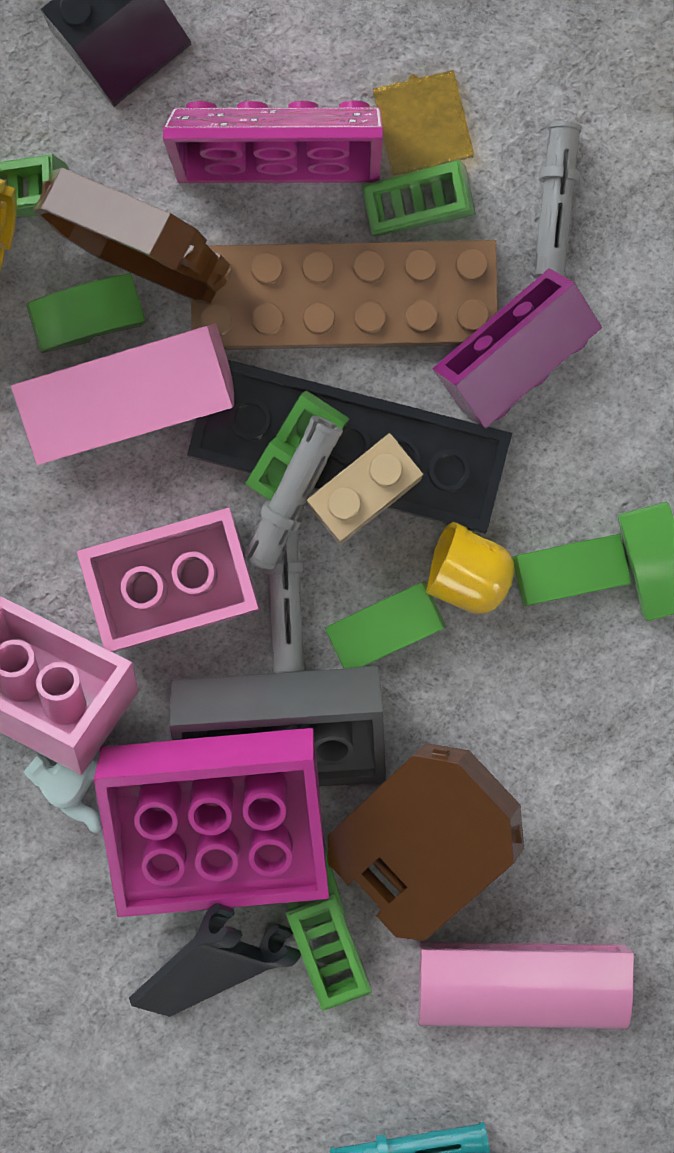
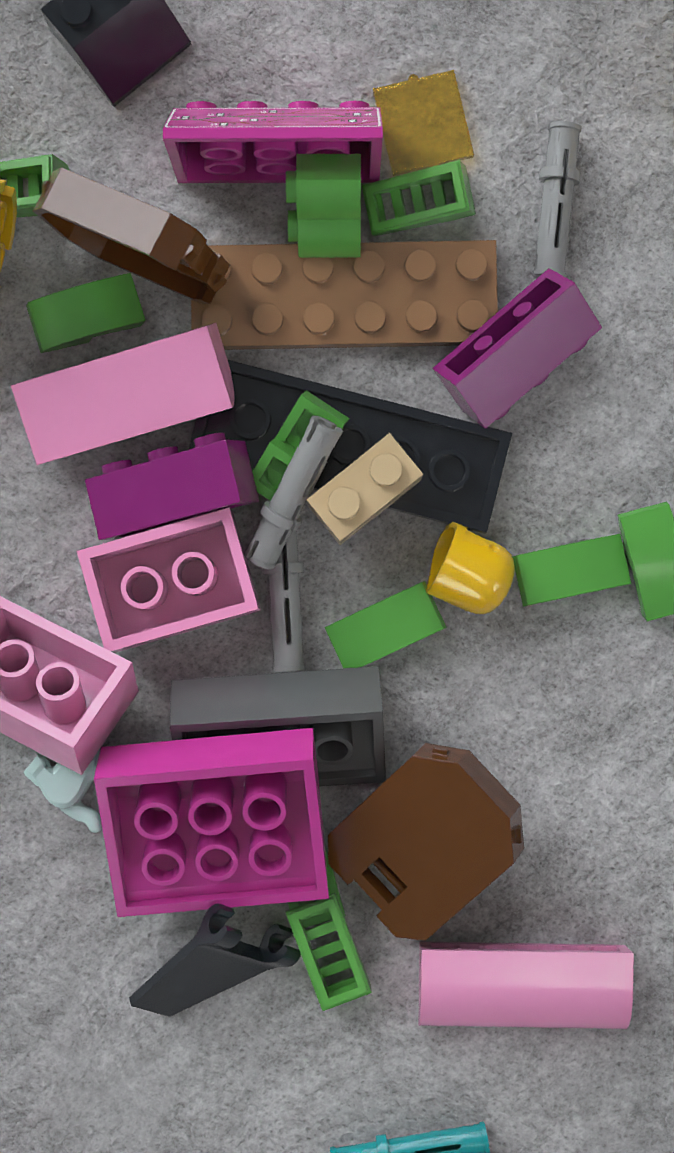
(171, 486): none -> magenta brick
(326, 204): none -> bright green brick

